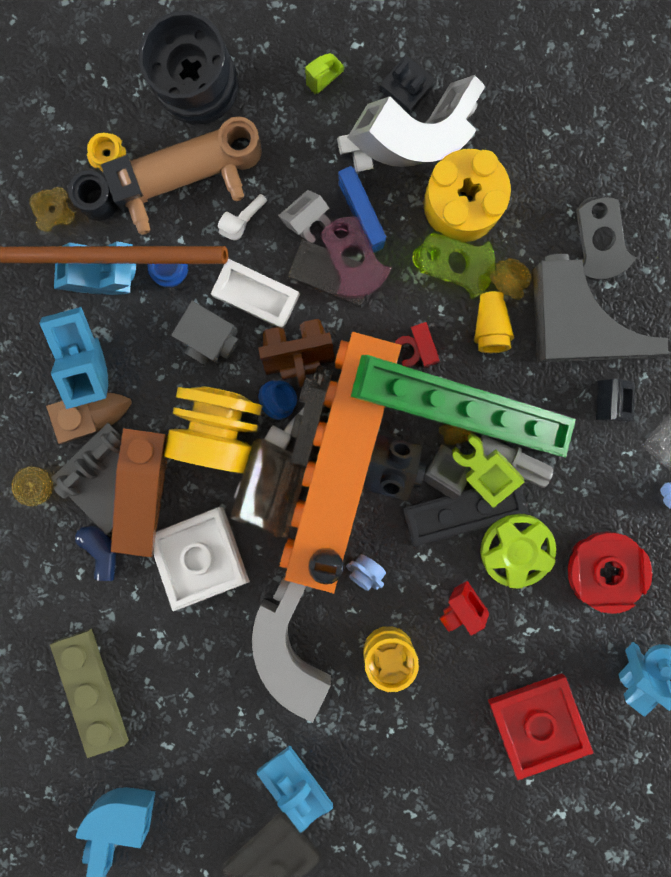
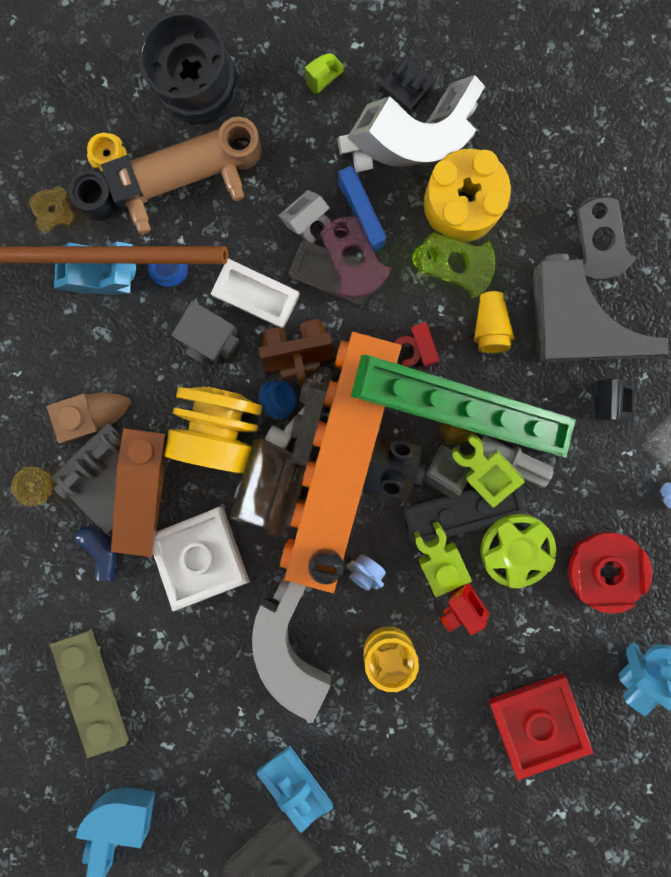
(79, 359): dark azure brick -> none
(234, 226): white hand -> none
(441, 563): none -> lime plate
(511, 278): clear yellow plate -> none

